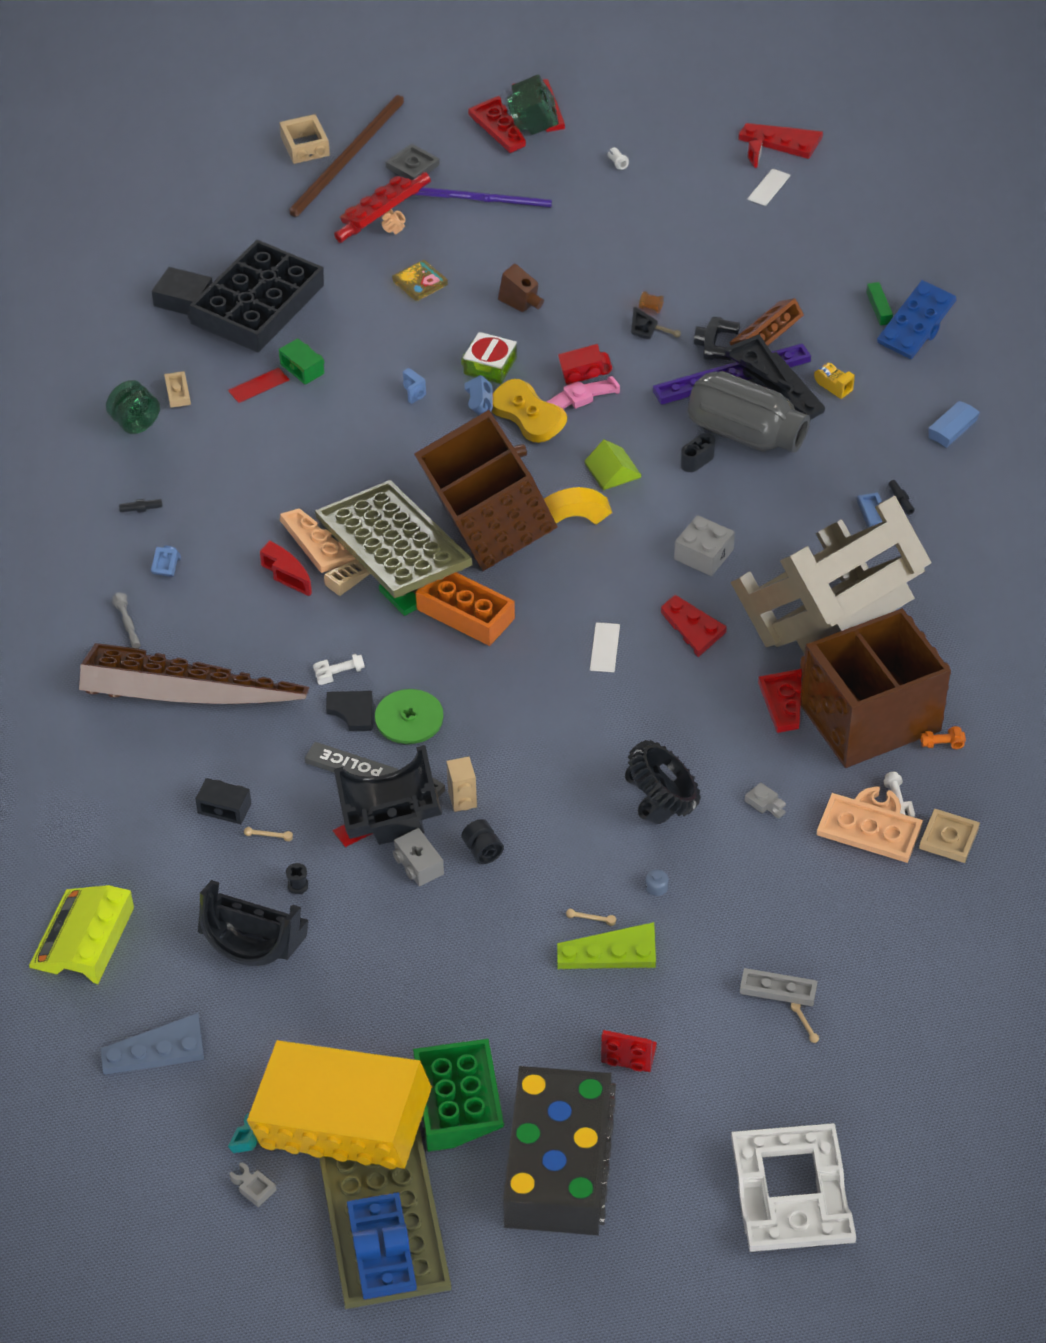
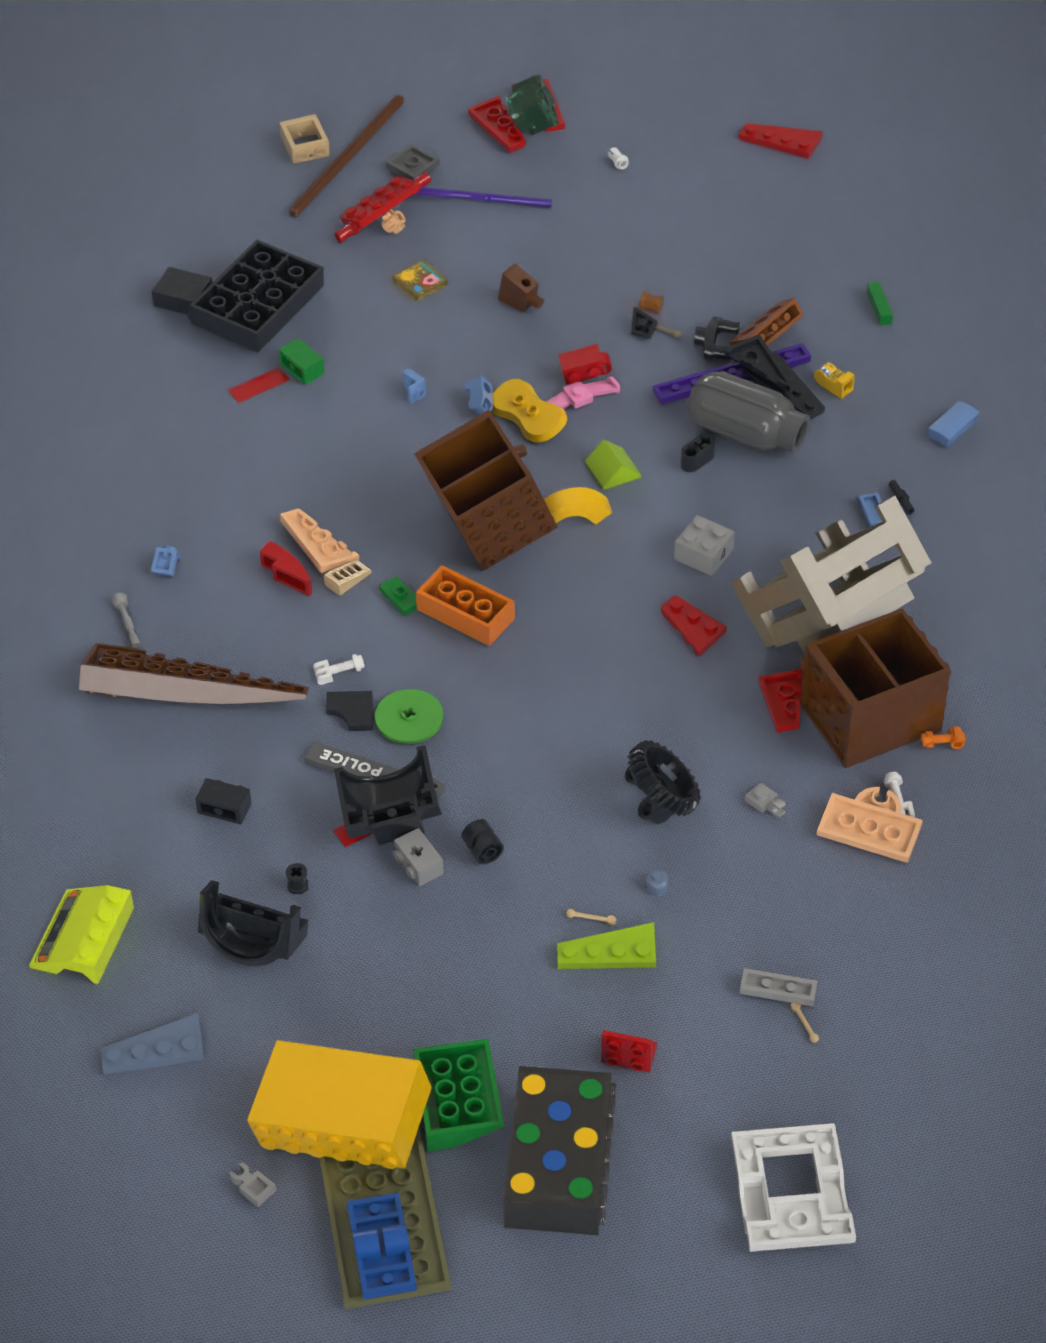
(132, 406): clear green wheel -> none
(140, 505): black bar -> none
(177, 389): tan plate -> none
(243, 1138): teal plate -> none
(287, 836): tan hinge -> none
(393, 538): olive plate -> none
(461, 784): tan brick -> none
(489, 357): piece -> none
(605, 647): white sticker -> none
(754, 152): red slope -> none
(769, 187): white sticker -> none
(917, 319): blue plate -> none
(949, 835): tan plate -> none

